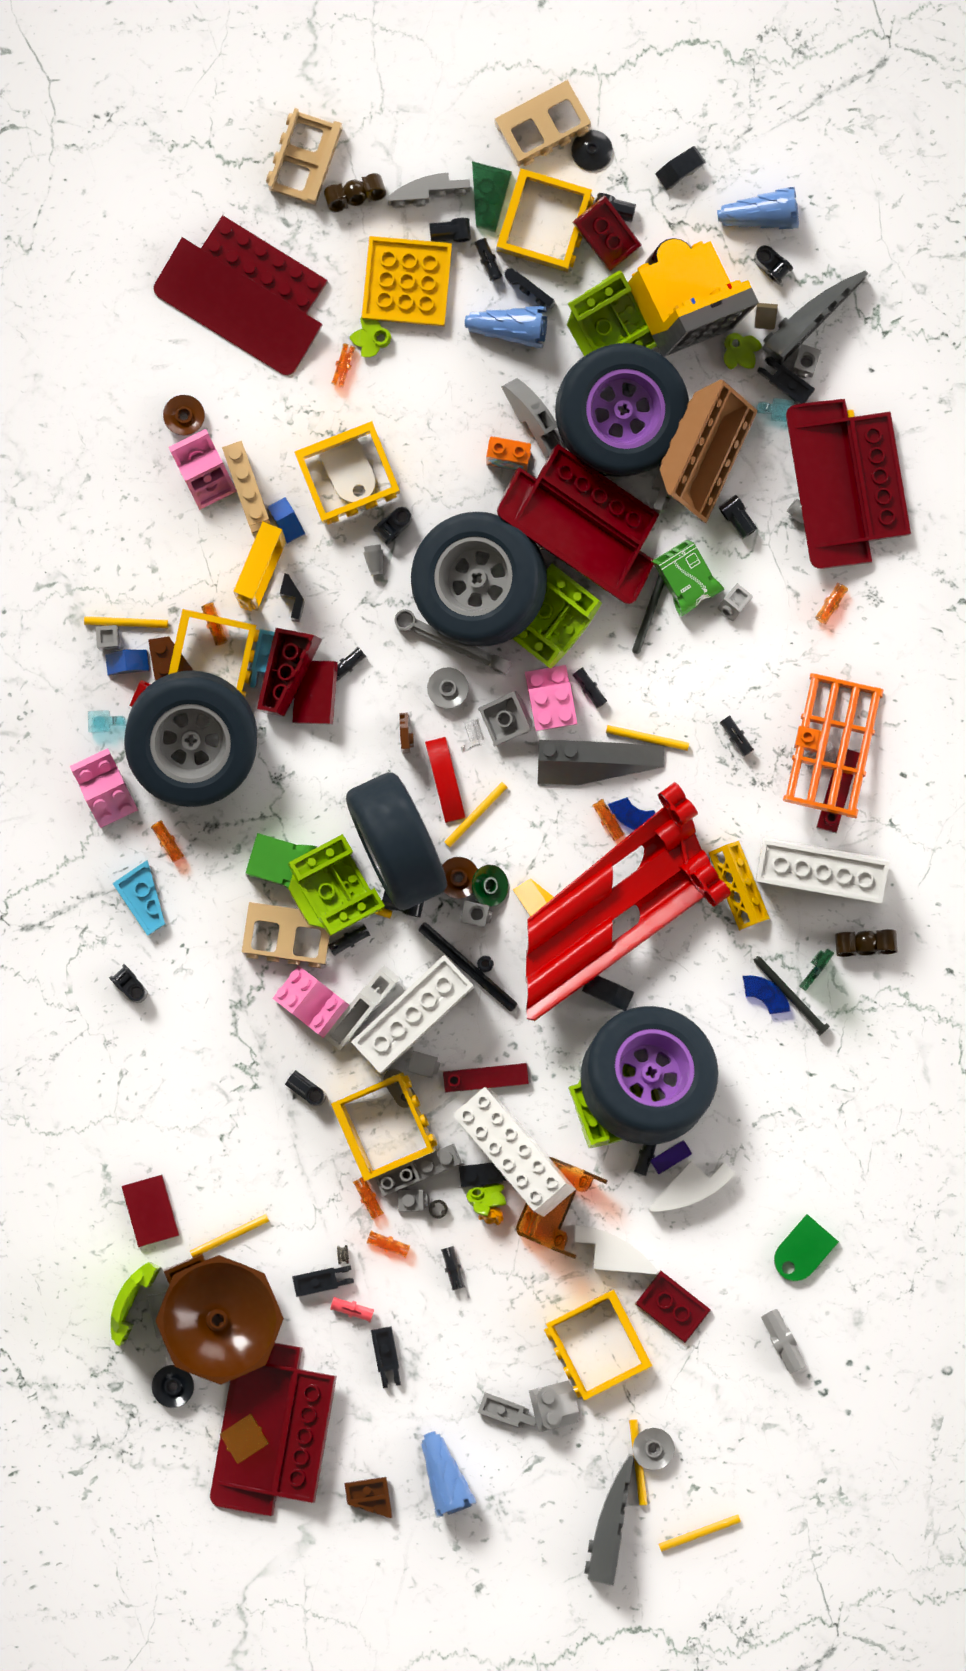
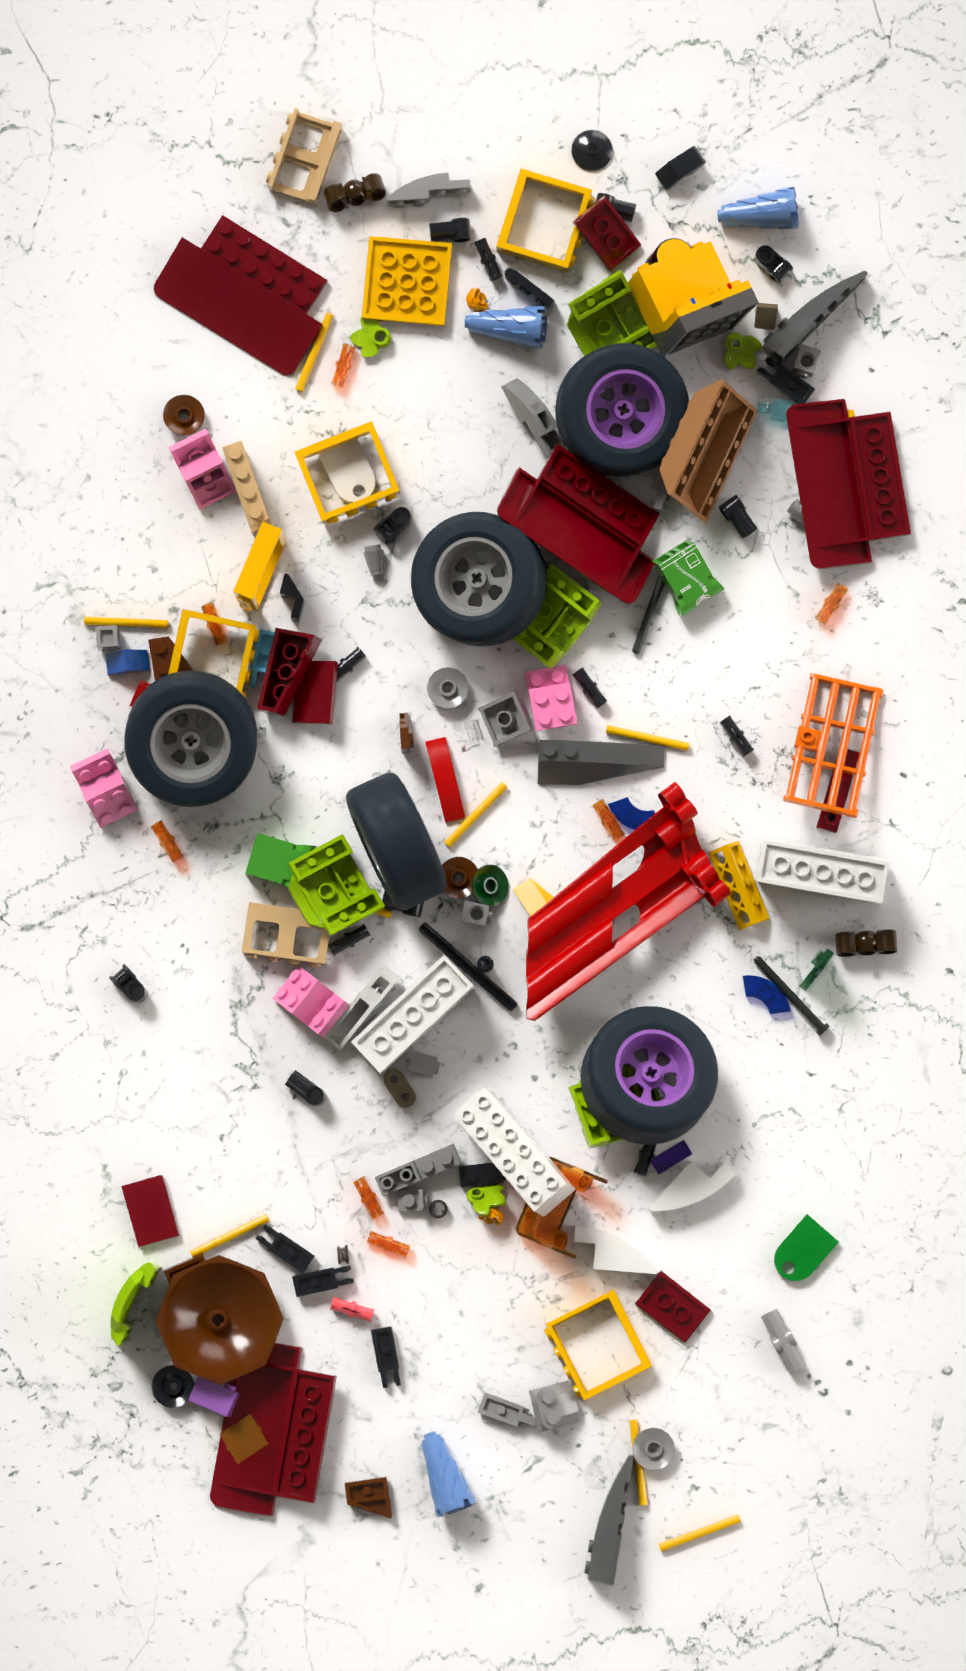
(101, 721): clear light blue plate -> none
(141, 897): medium azure wing -> none
(214, 1396): none -> medium lavender brick
(286, 519): blue slope -> none
(287, 1249): none -> black hinge
(314, 352): none -> yellow bar
(353, 1138): yellow window -> none
(452, 1268): black pin -> none
(476, 300): none -> light orange plate
(485, 1077): dark red piece -> none
(490, 191): clear green wing -> none
(491, 660): light grey piece -> none
(508, 453): orange panel -> none
(537, 111): tan window -> none
(609, 992): black slope -> none
(735, 602): light grey bracket -> none

